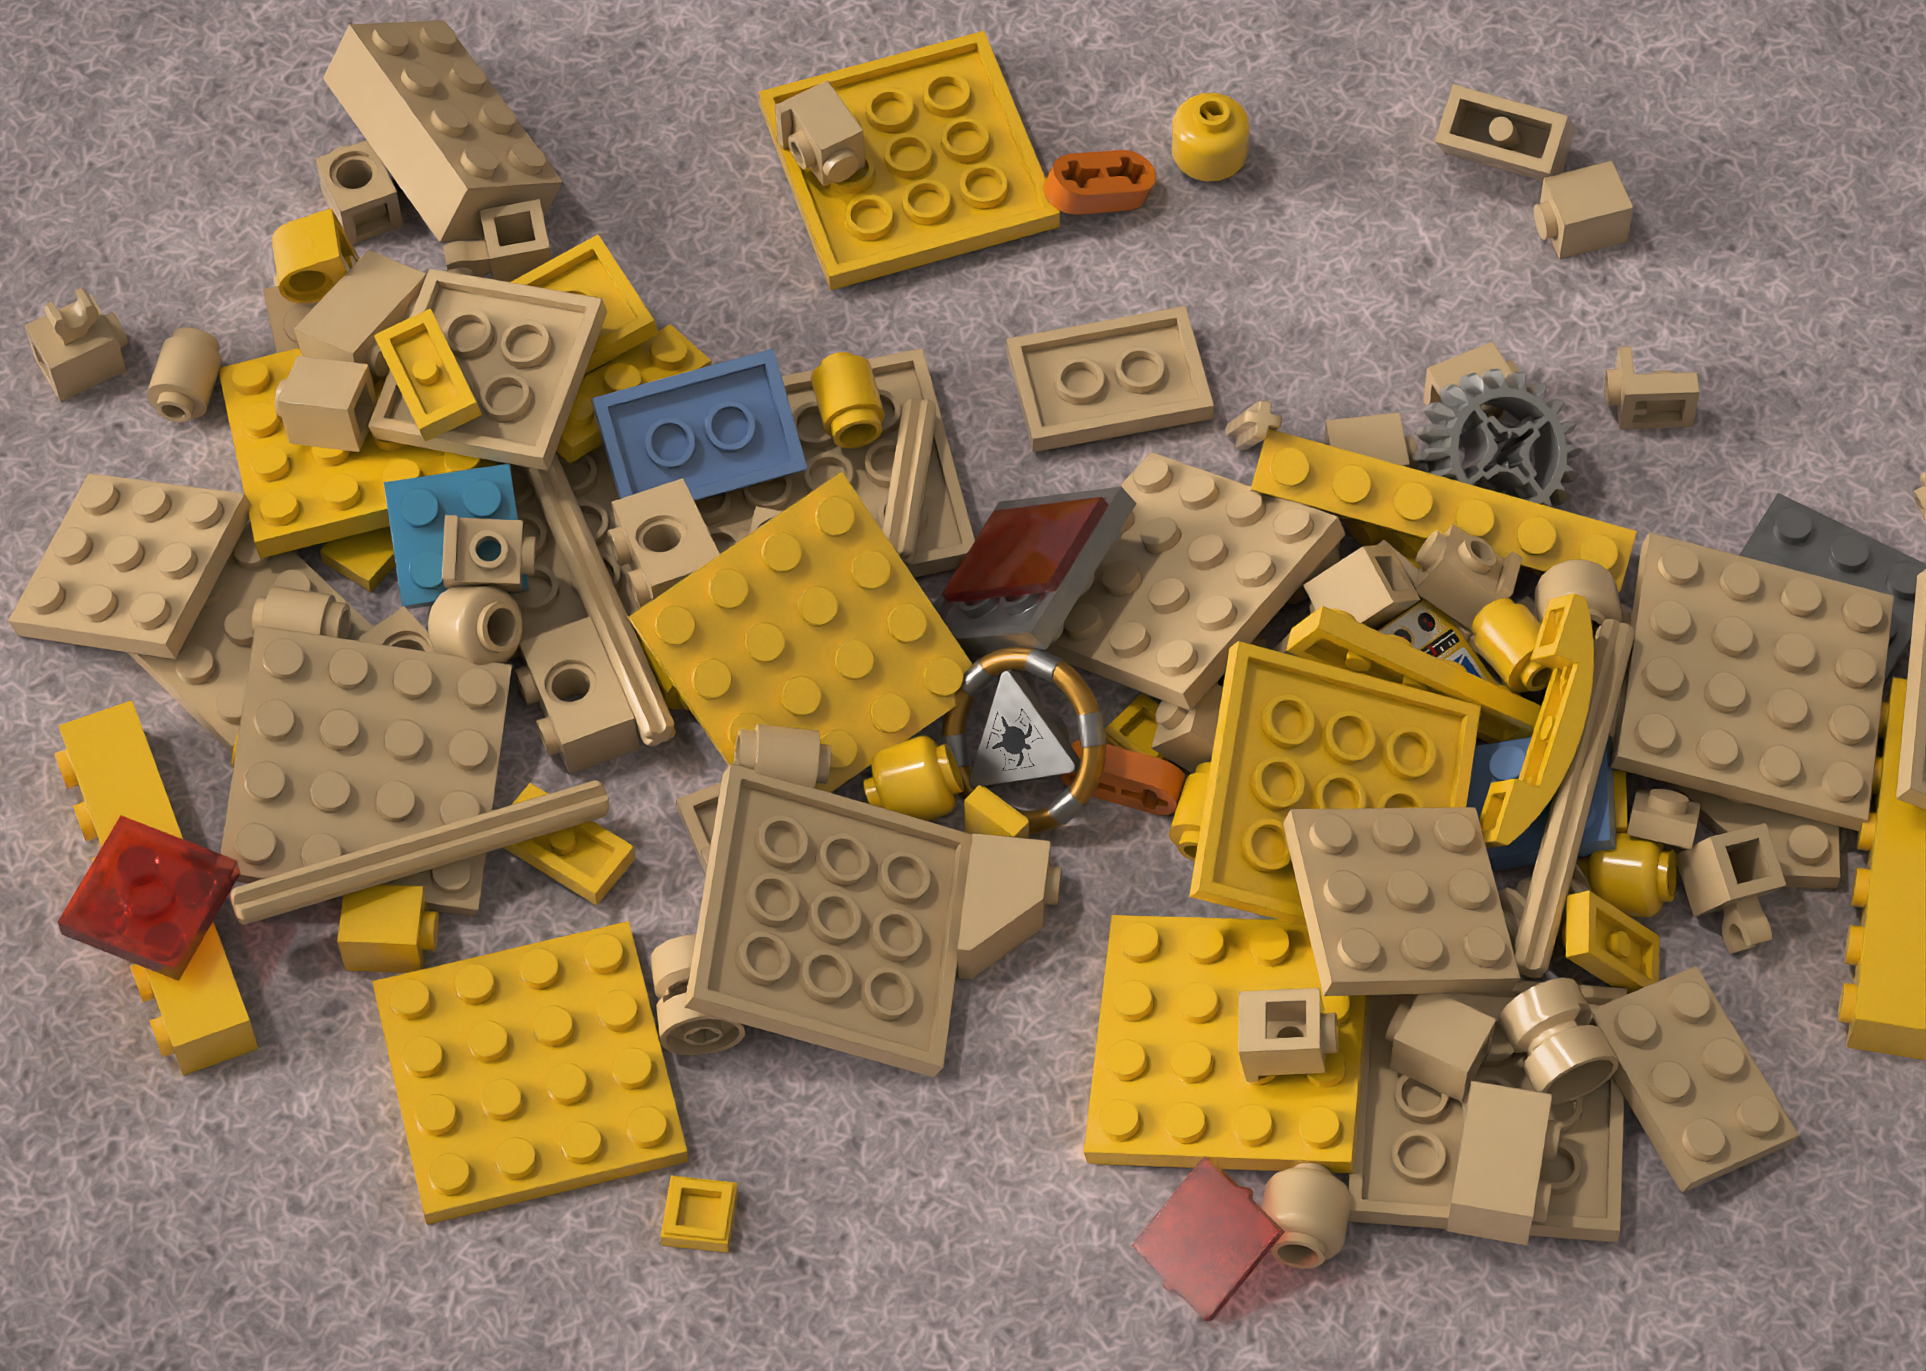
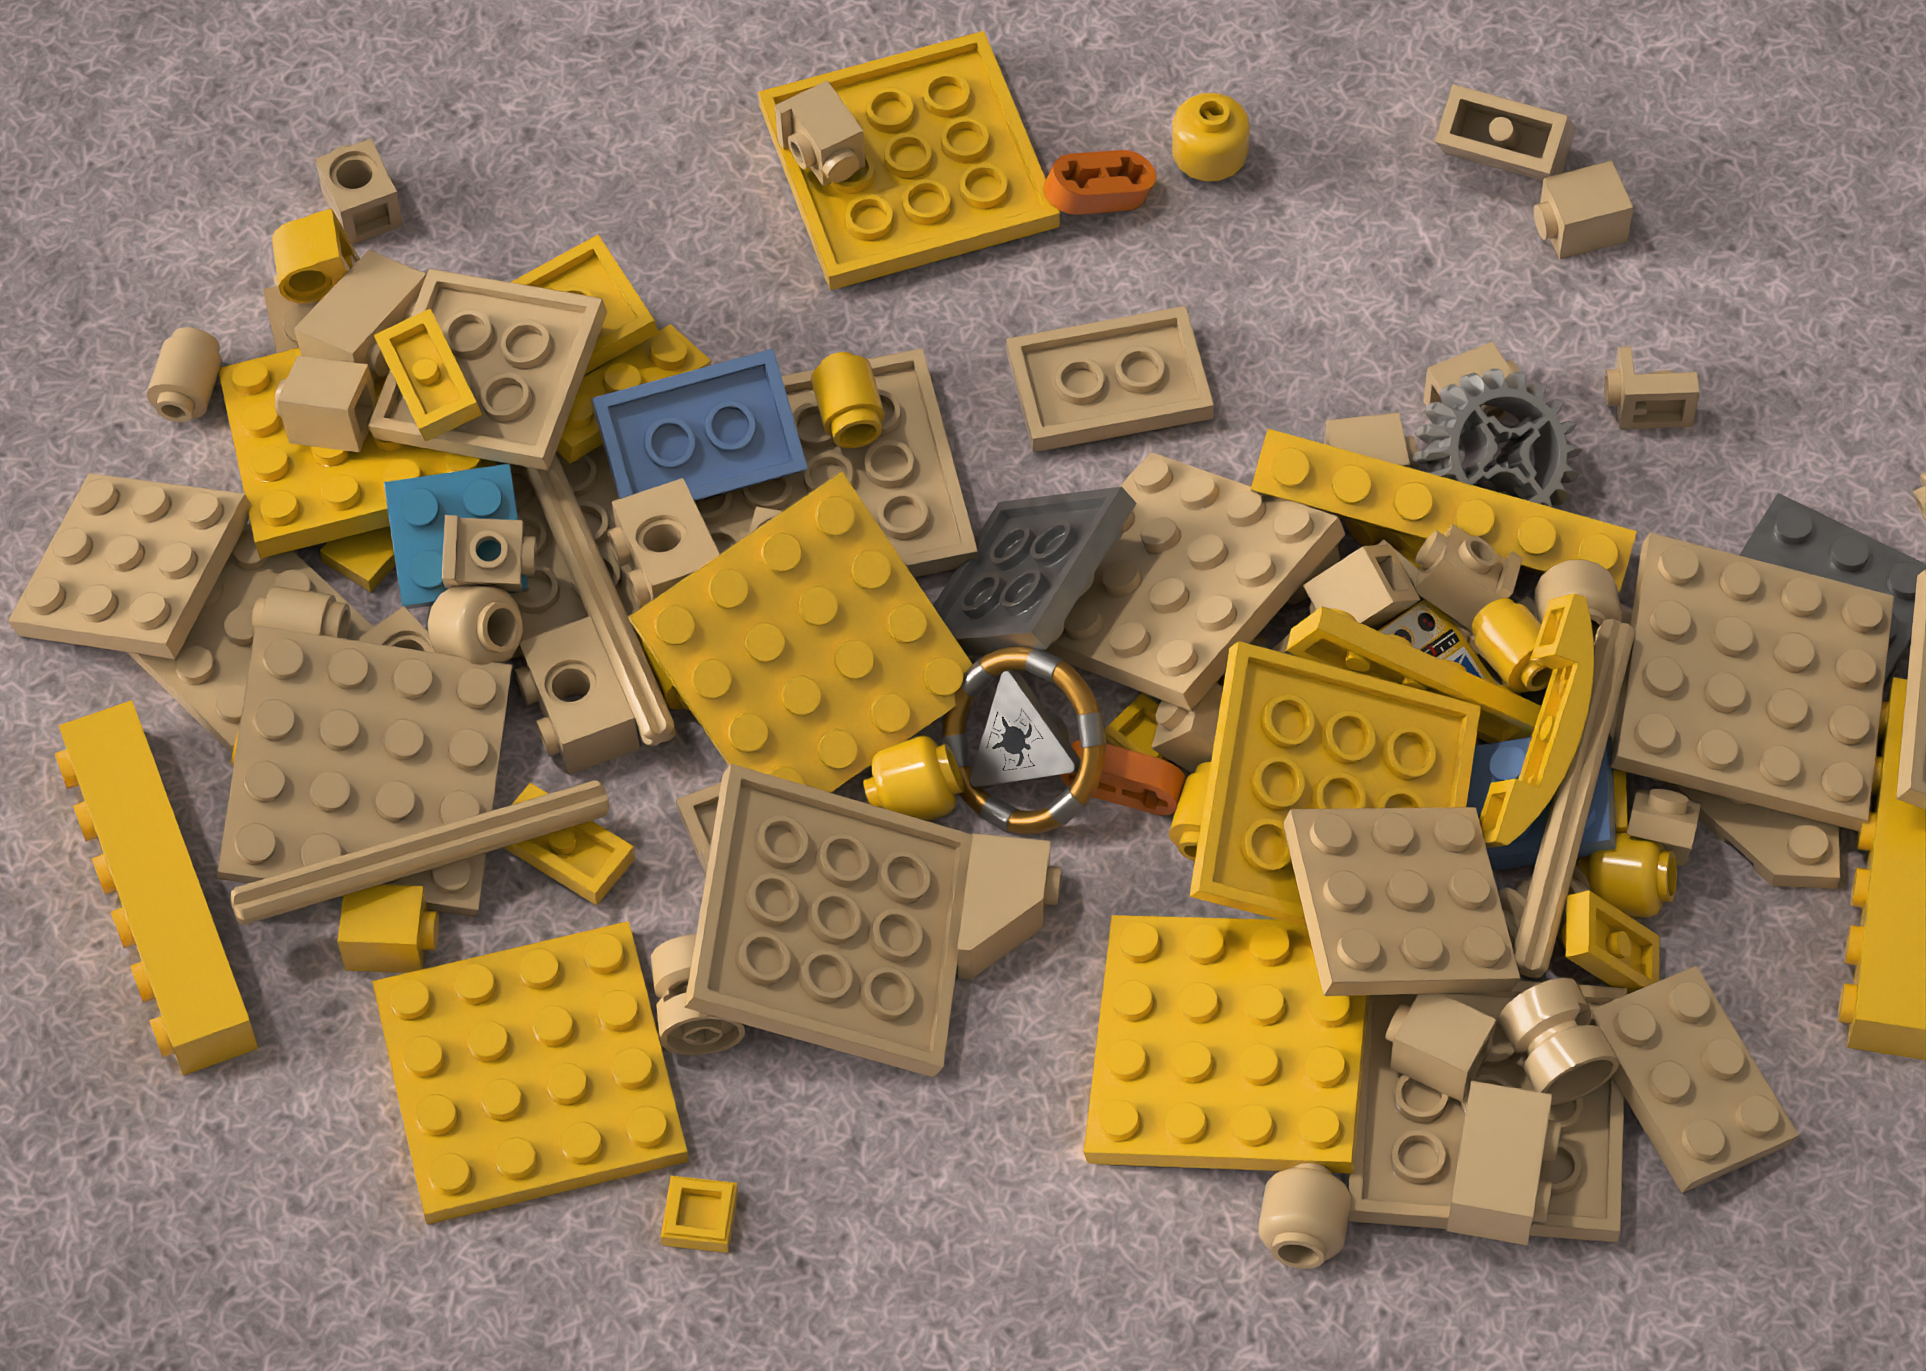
(77, 345): tan brick -> none
(149, 897): clear red plate -> none
(438, 124): tan brick -> none
(512, 244): tan brick -> none
(784, 754): tan brick -> none
(909, 476): tan axle -> none
(992, 816): yellow tile -> none
(1025, 550): clear red piece -> none
(1208, 1238): clear red piece -> none
(1253, 425): tan axle -> none
(1285, 1032): tan brick -> none
(1731, 876): tan brick -> none

